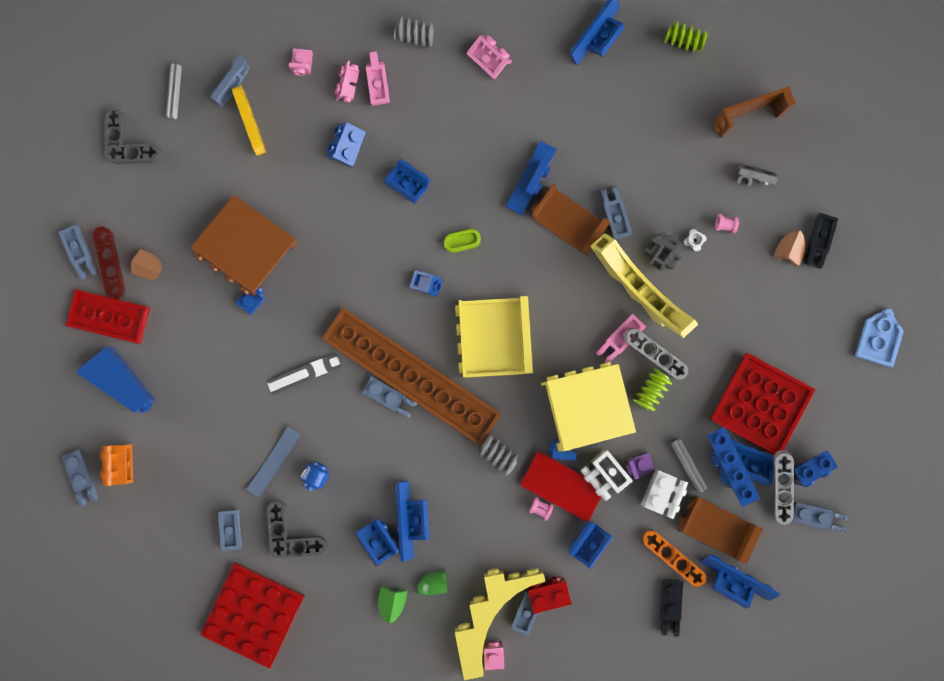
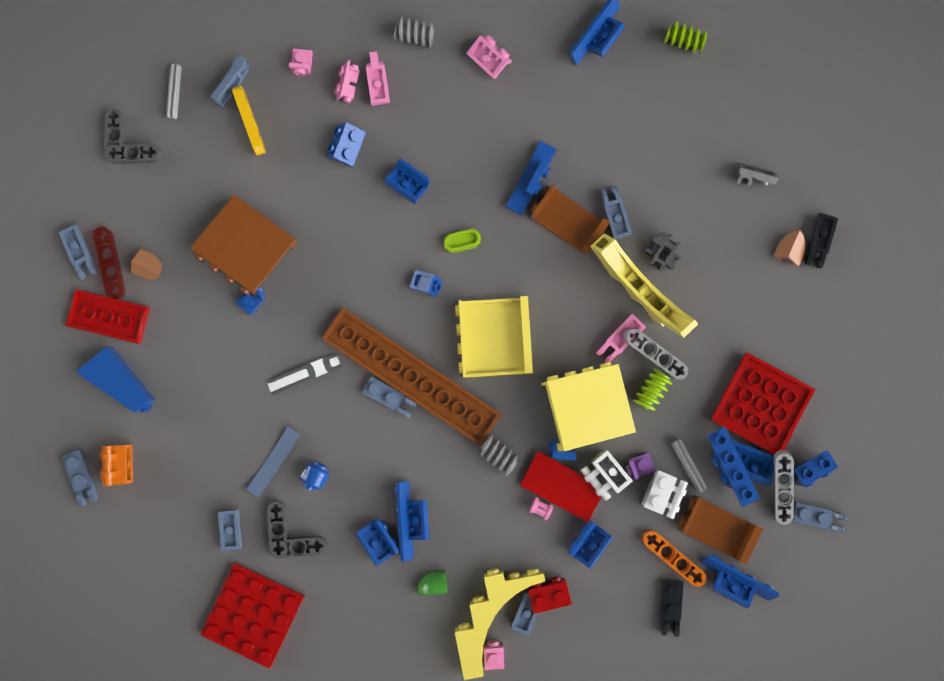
(391, 603): bright green brick -> none
(693, 234): white plate -> none
(727, 223): bright pink bush -> none
(780, 100): dark orange panel -> none
(880, 339): light blue tile -> none

